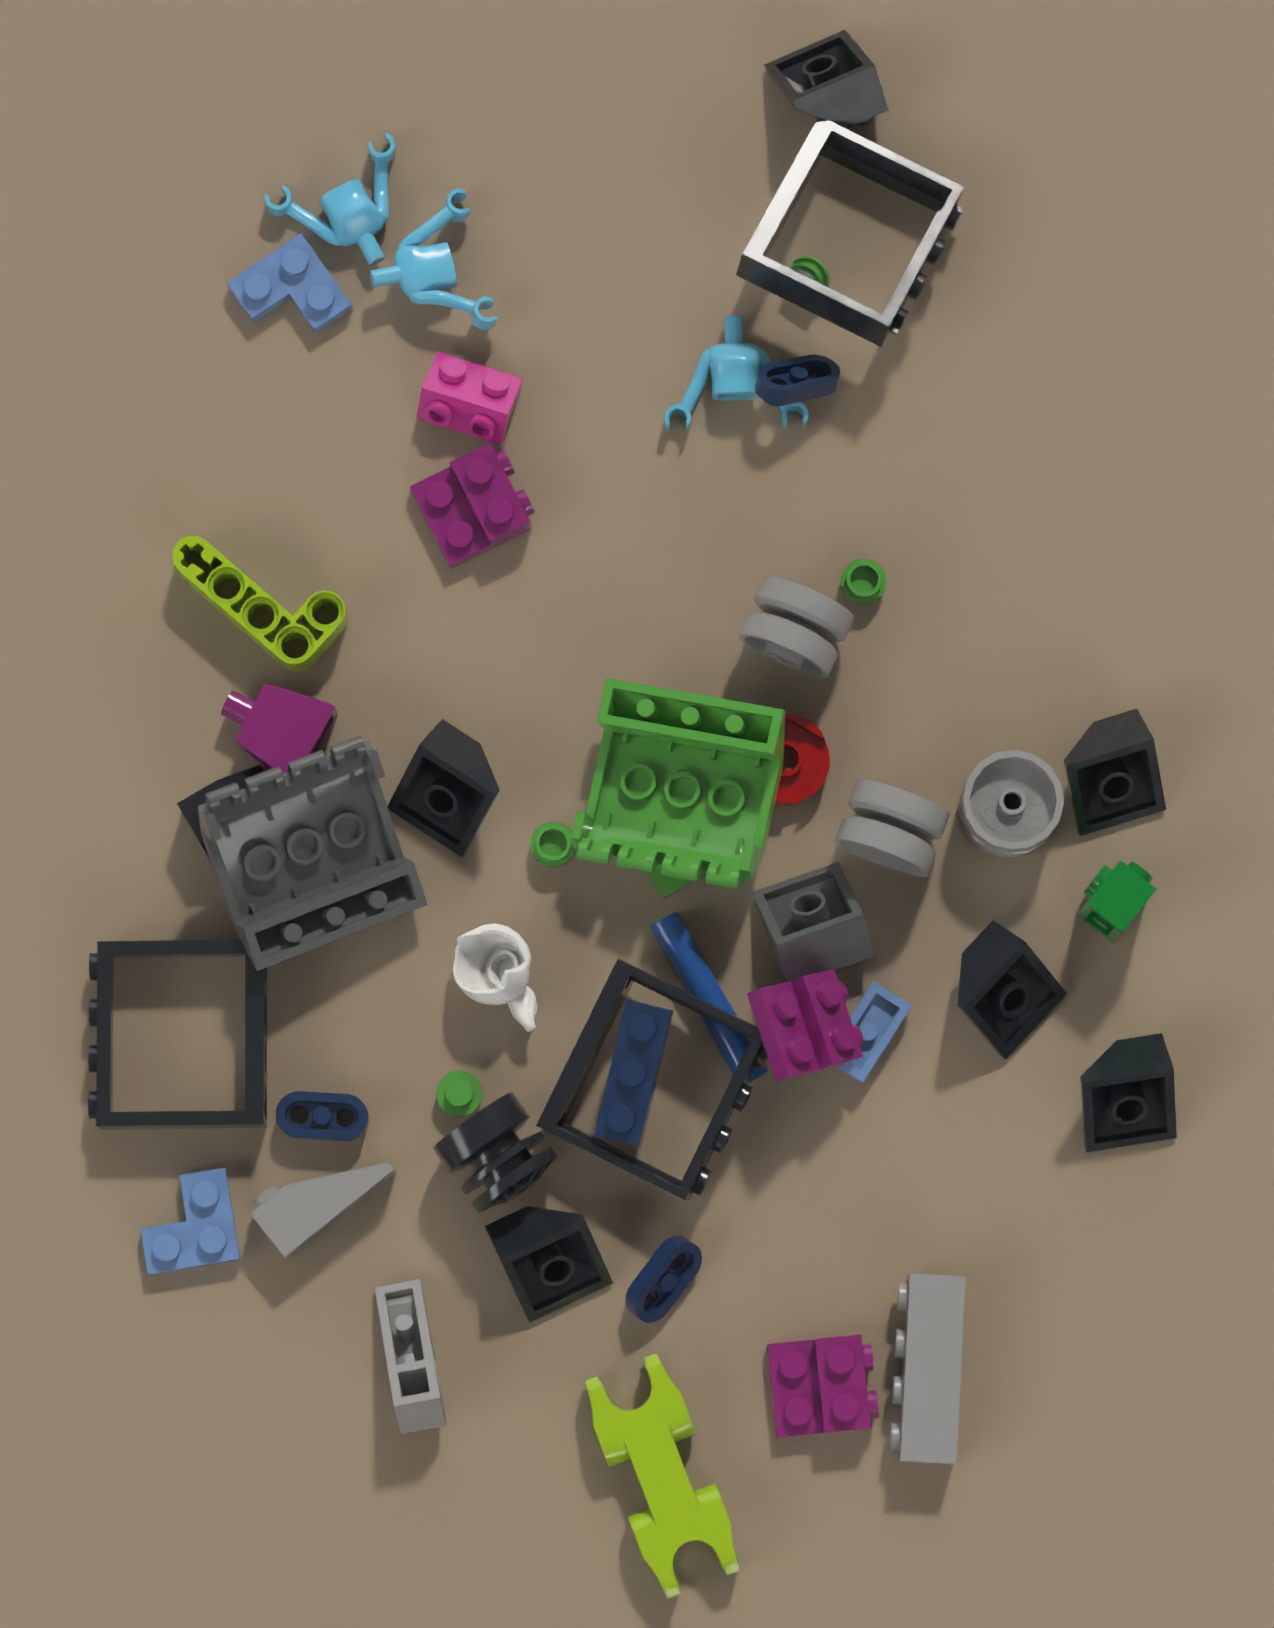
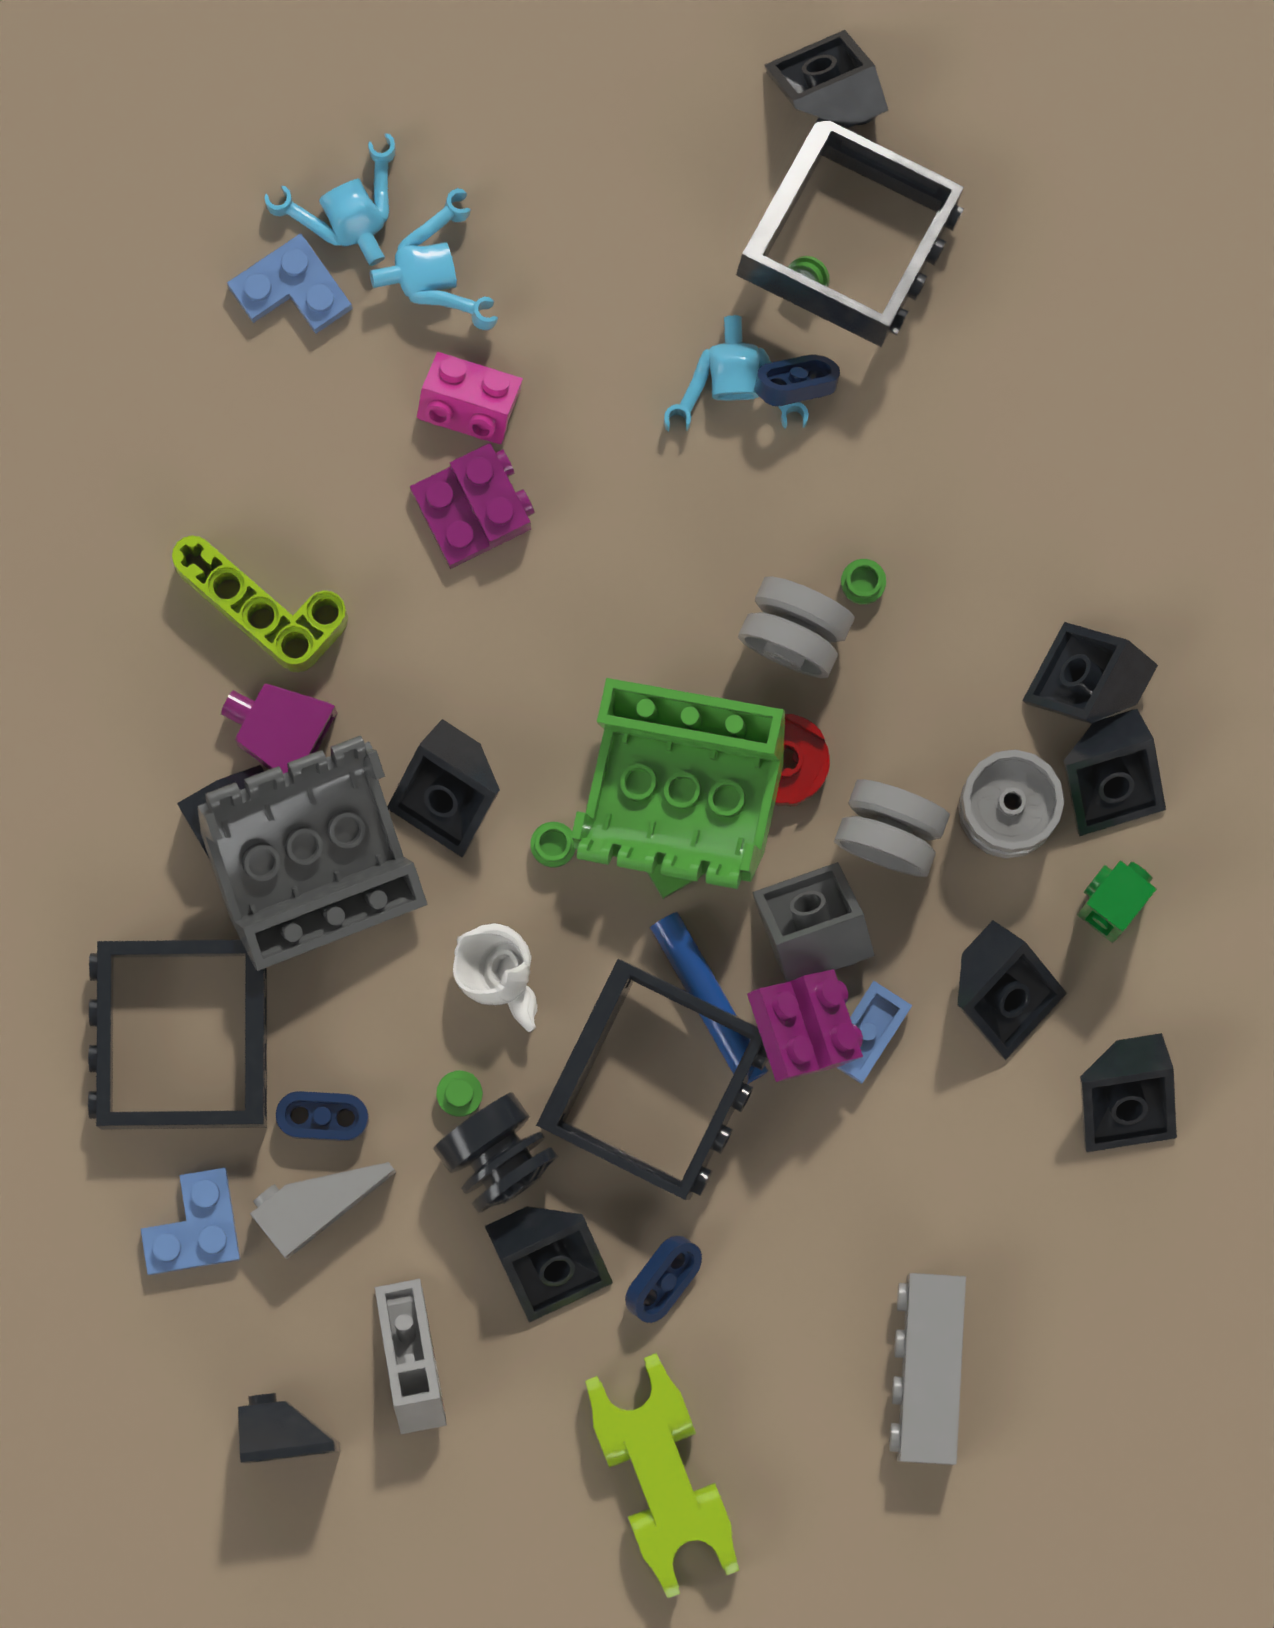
(279, 1431): none -> black slope
(633, 1073): dark blue plate -> none
(821, 1385): magenta plate -> none
(1090, 675): none -> black slope

